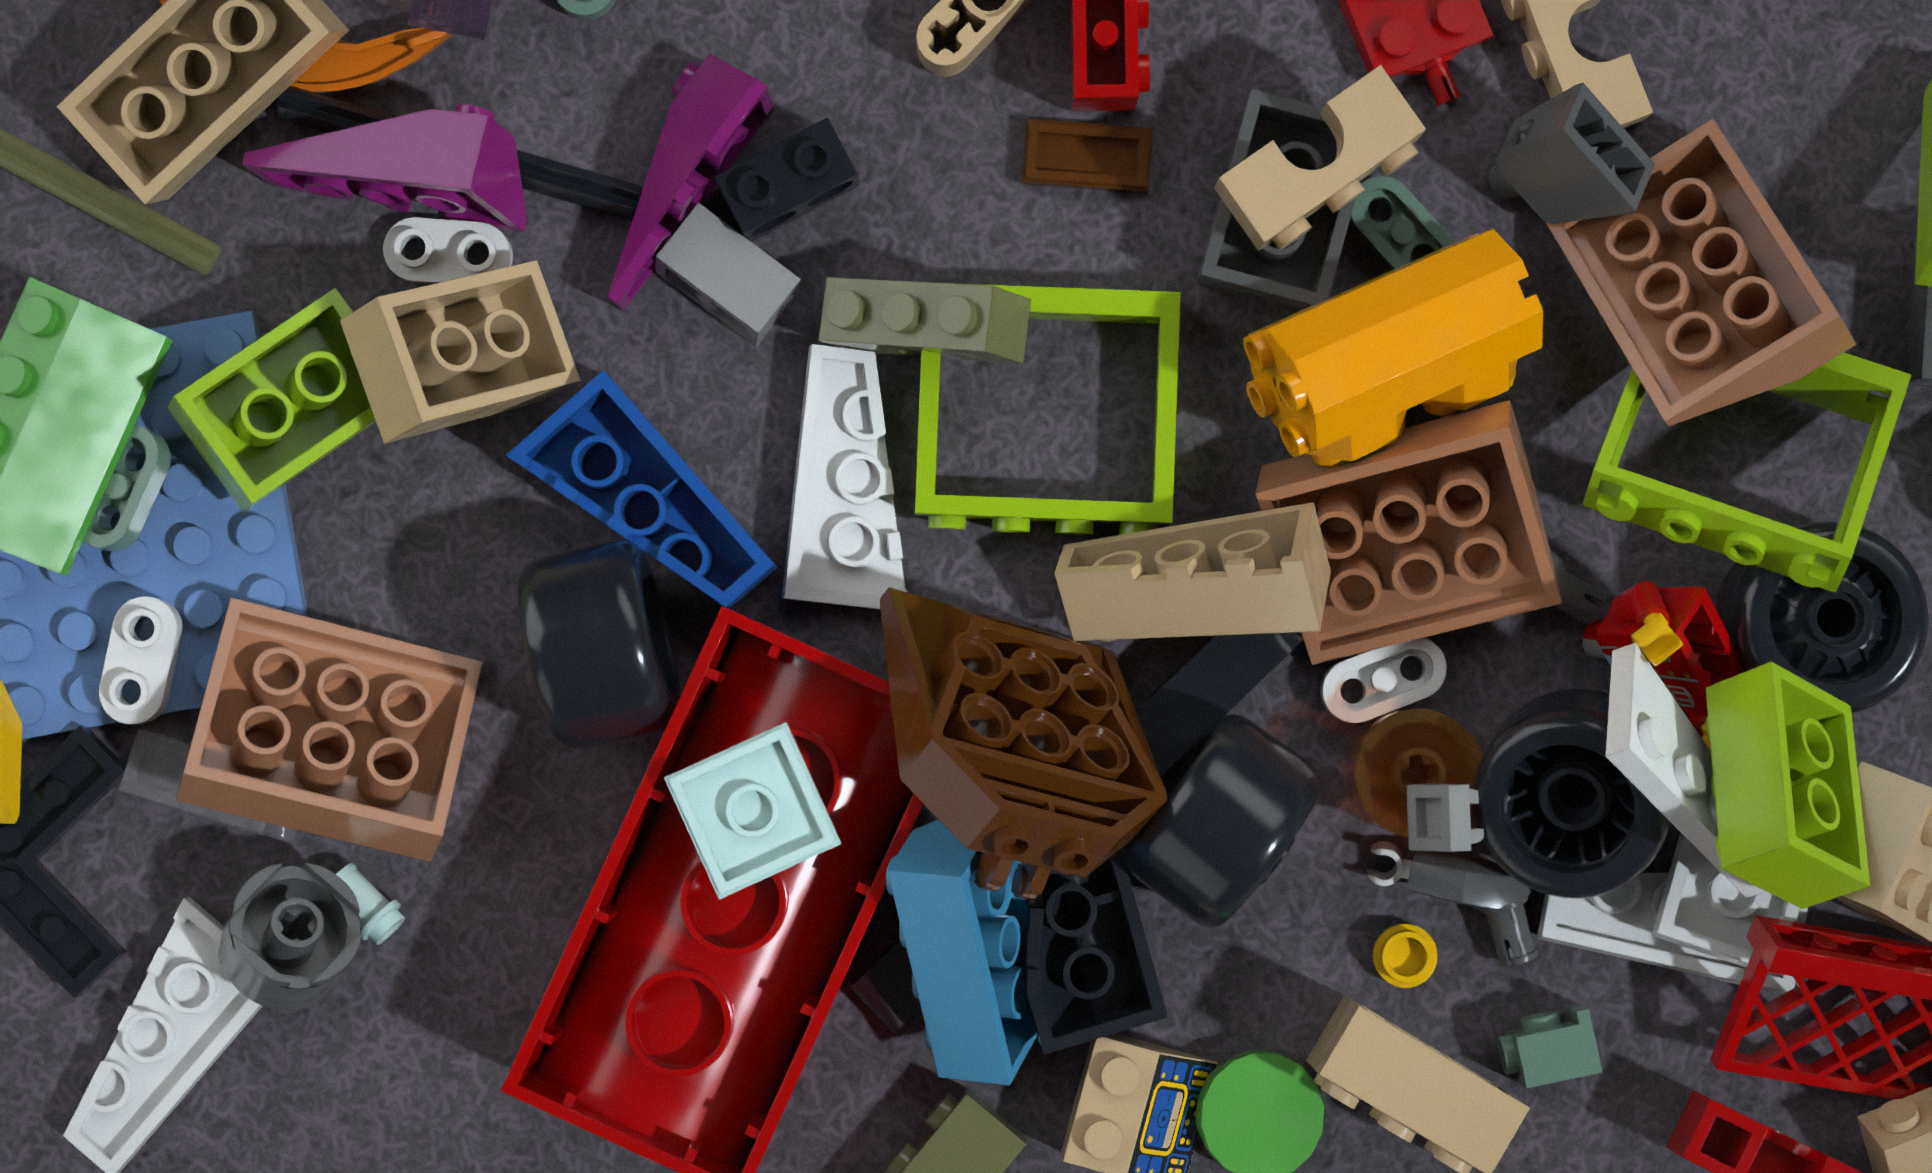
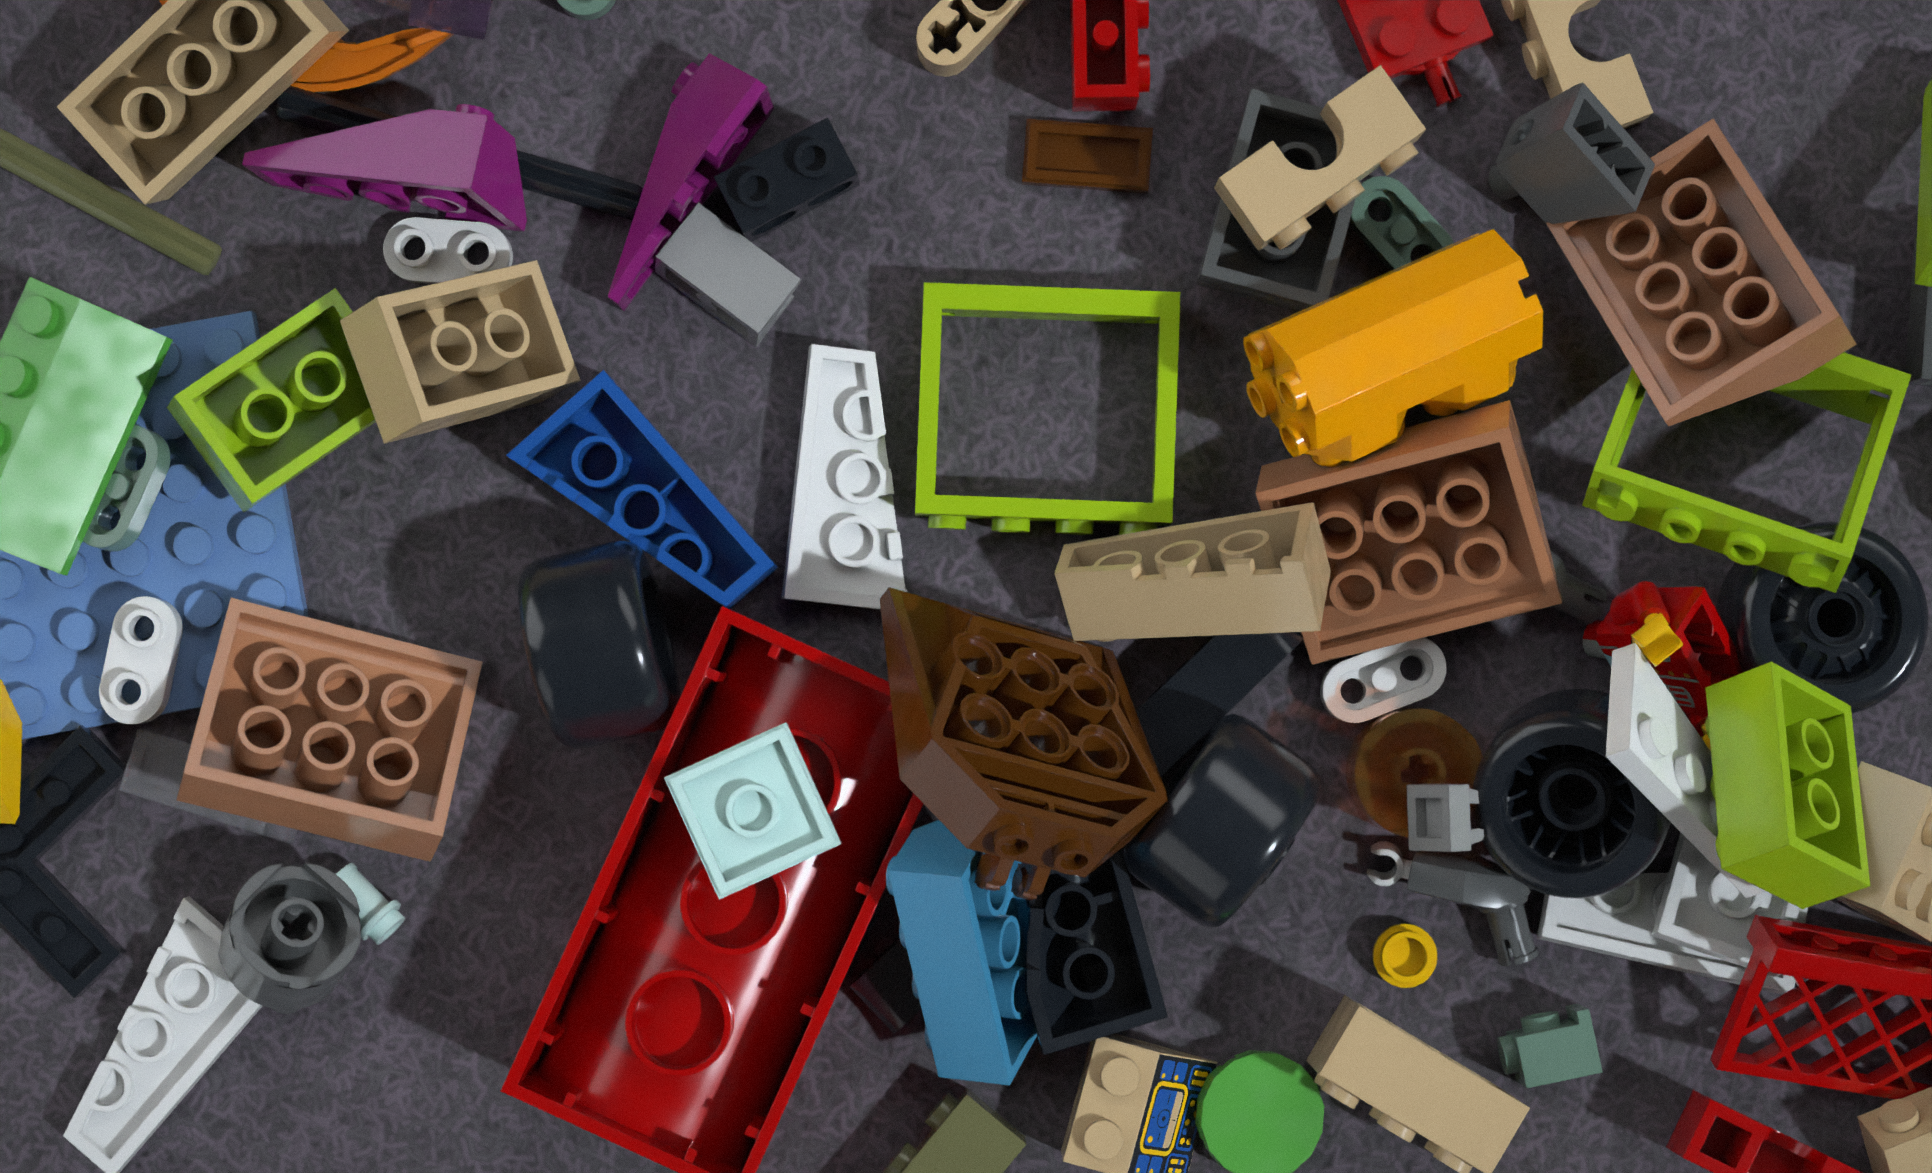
(925, 316): olive arch -> none

